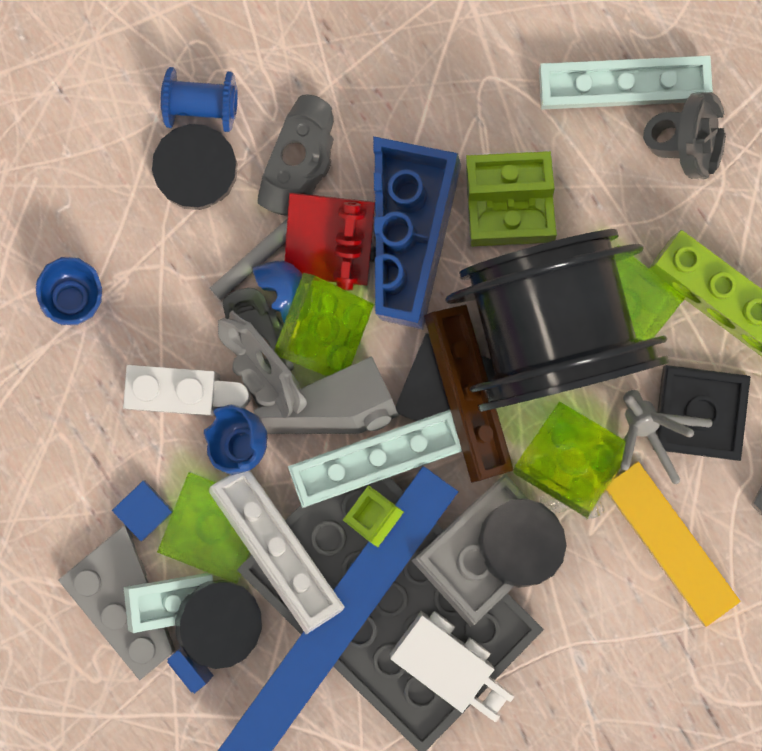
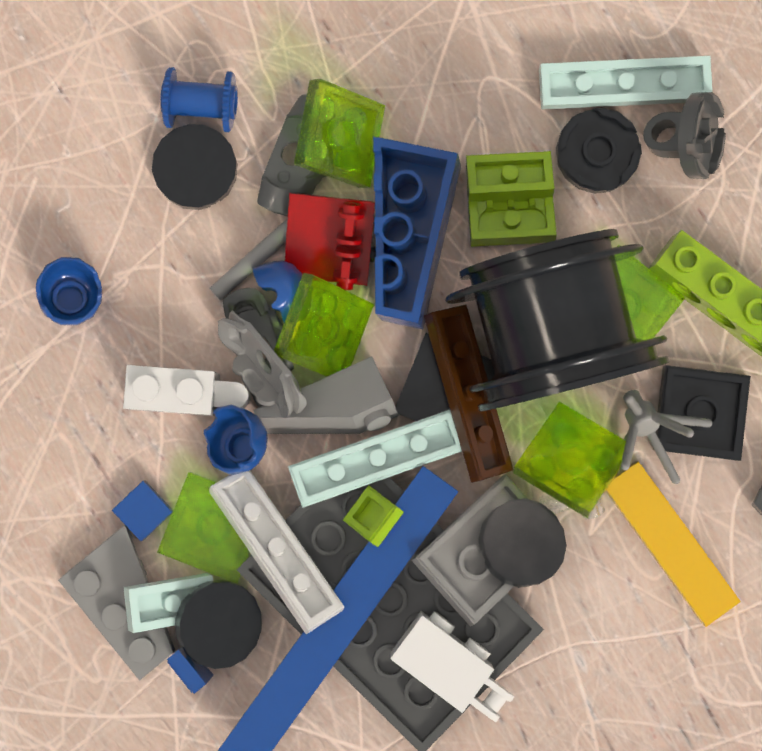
(339, 133): none -> clear neon green plate
(598, 150): none -> black tile

